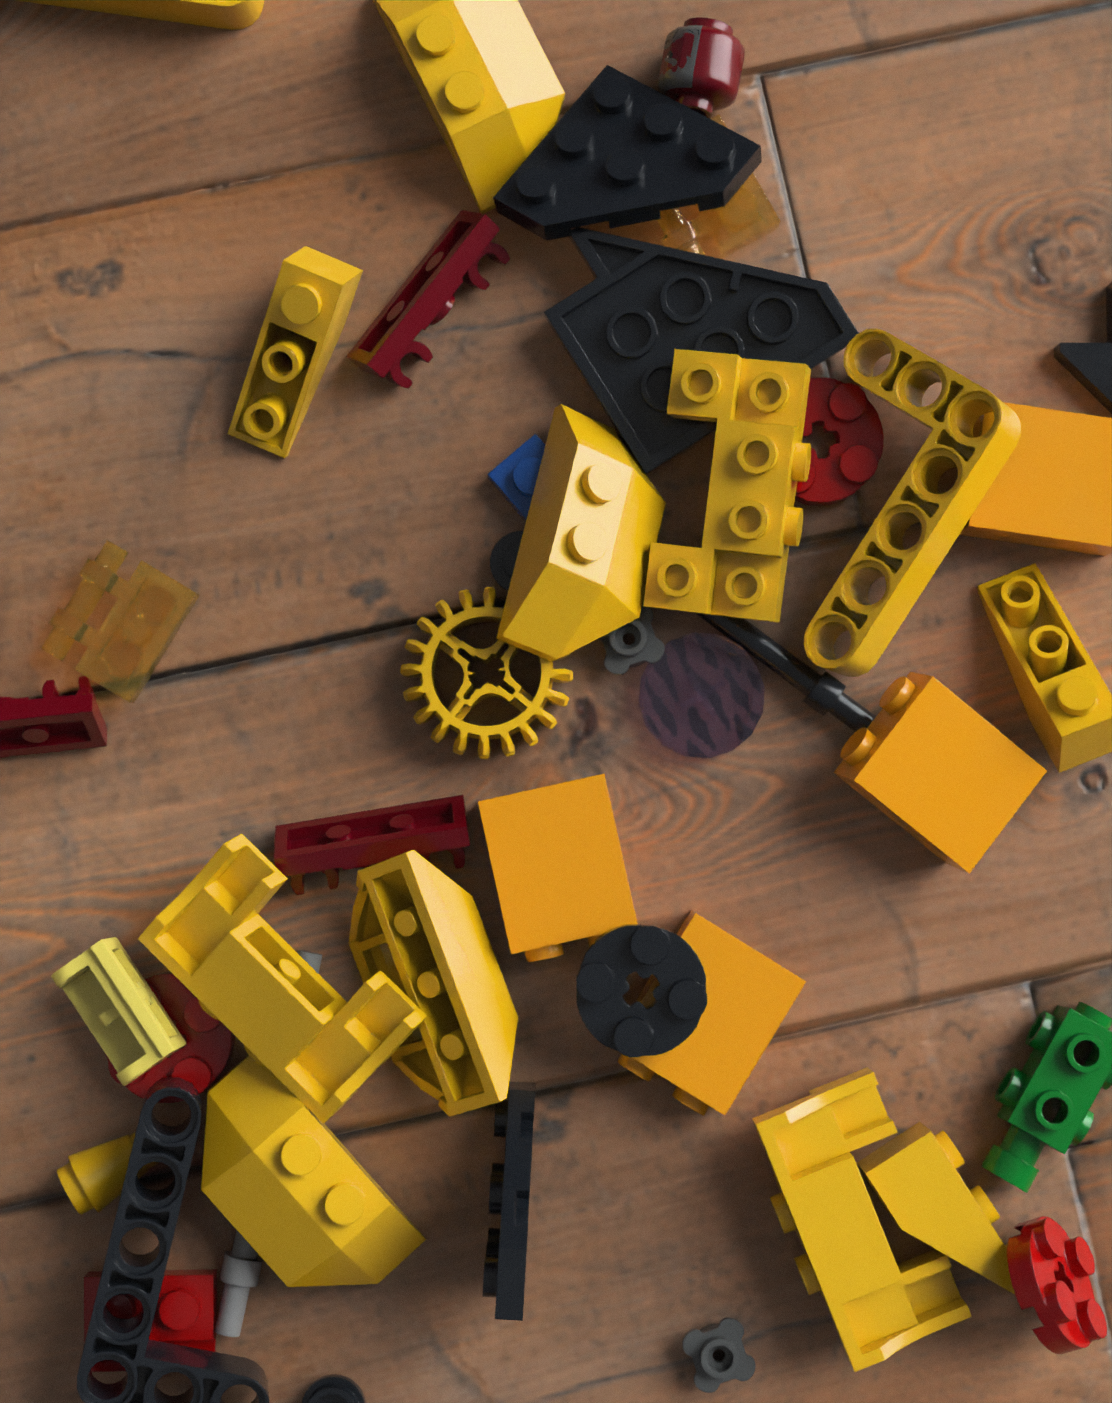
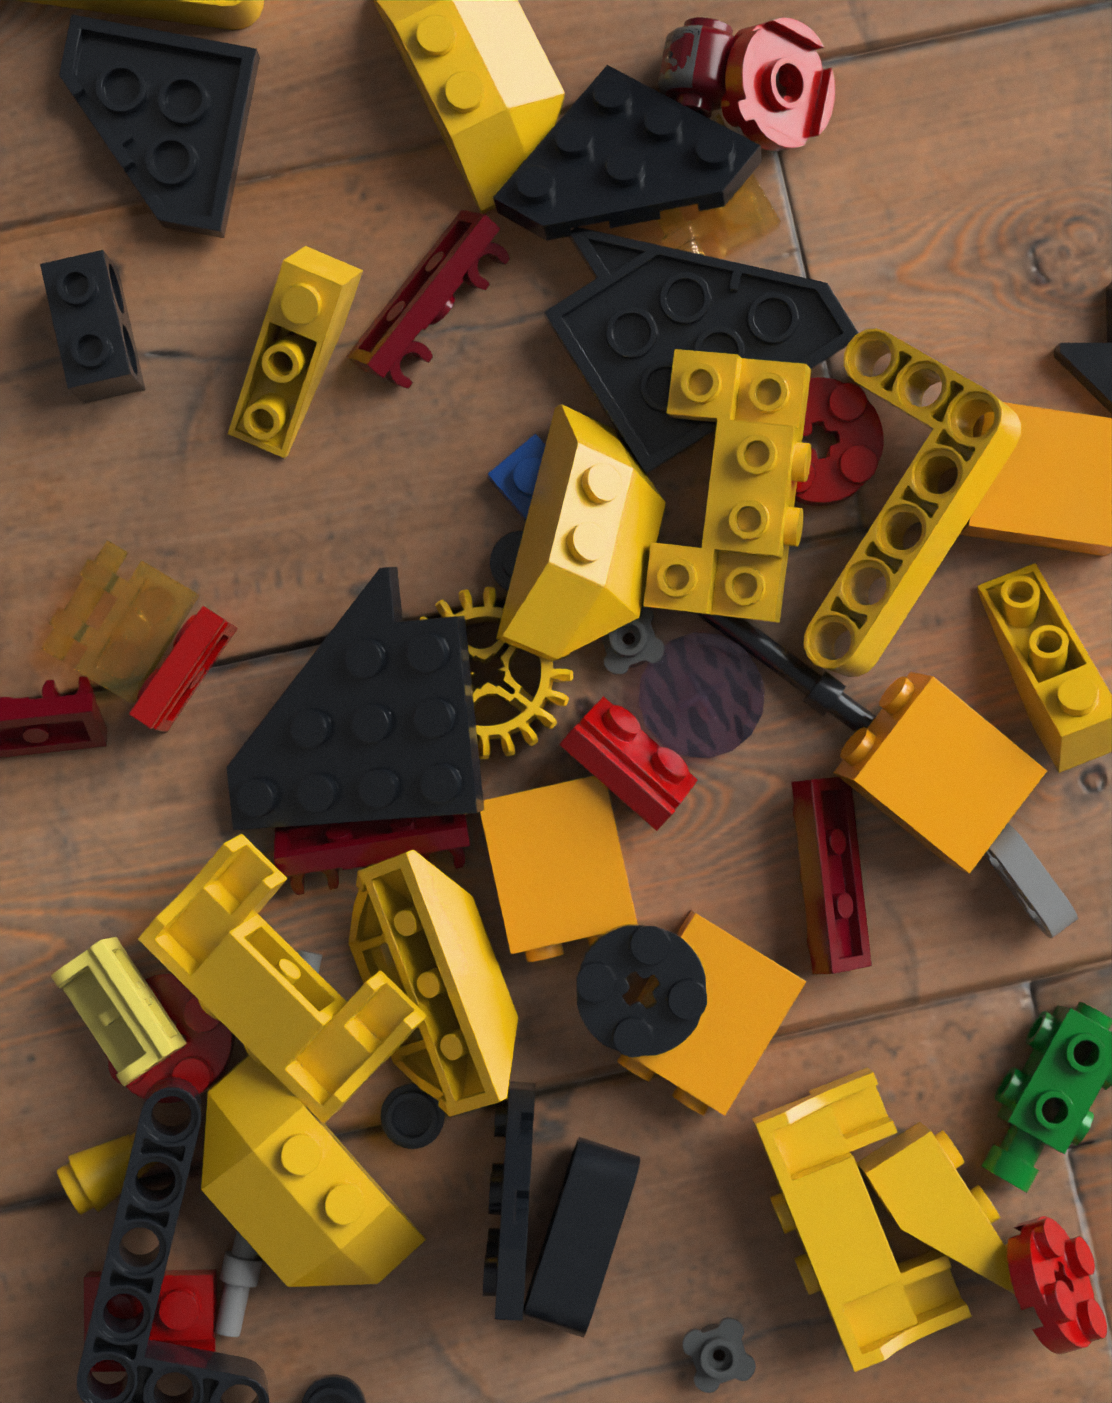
(92, 326): none -> black brick
(167, 112): none -> black plate
(184, 669): none -> red plate
(367, 725): none -> black wing
(411, 1117): none -> black plate
(581, 1237): none -> black beam
(630, 762): none -> red plate
(751, 90): none -> plate
(831, 875): none -> dark red plate
(1030, 882): none -> light grey beam

